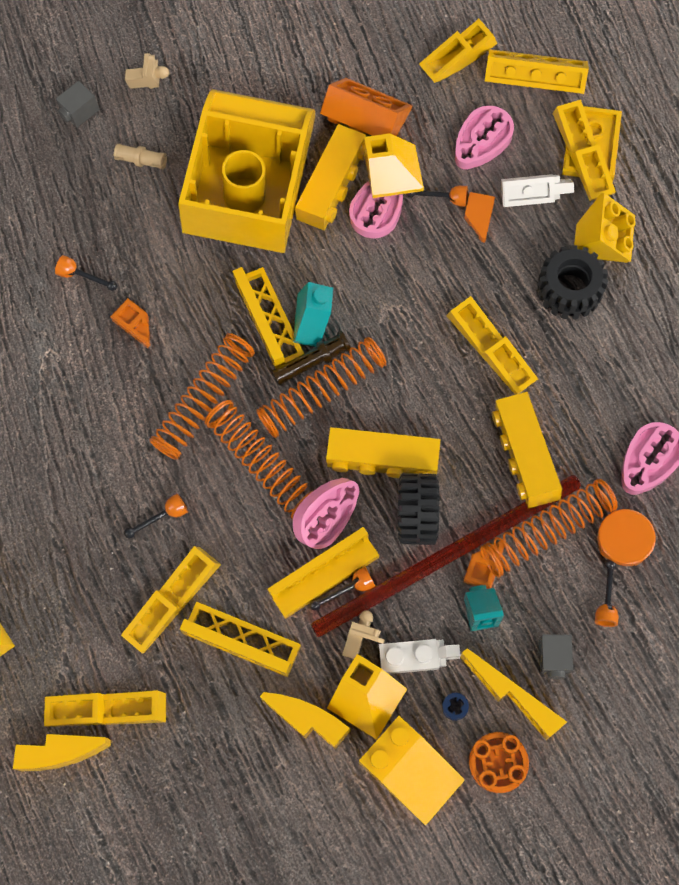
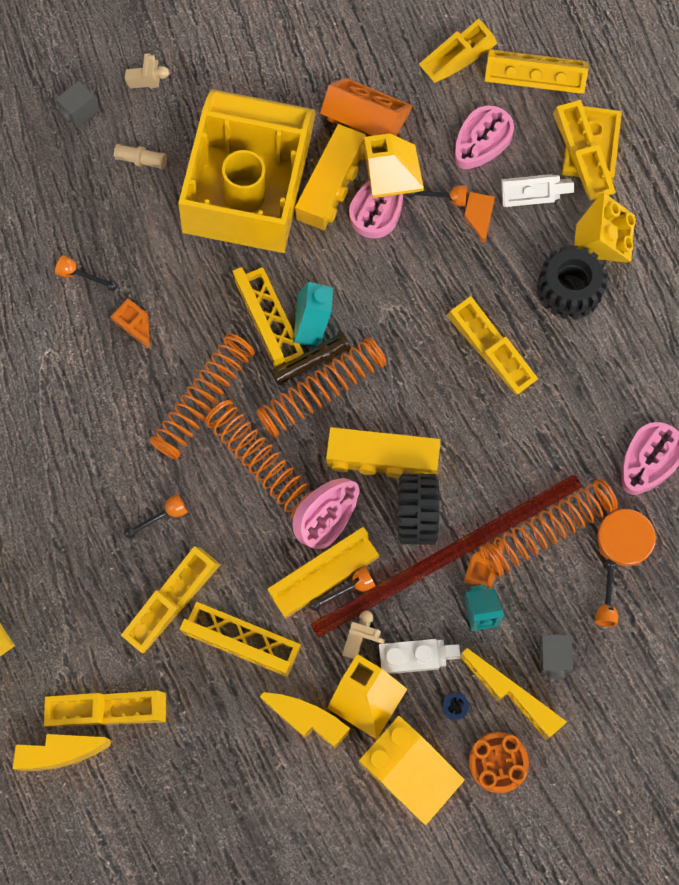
(527, 450): yellow brick -> none

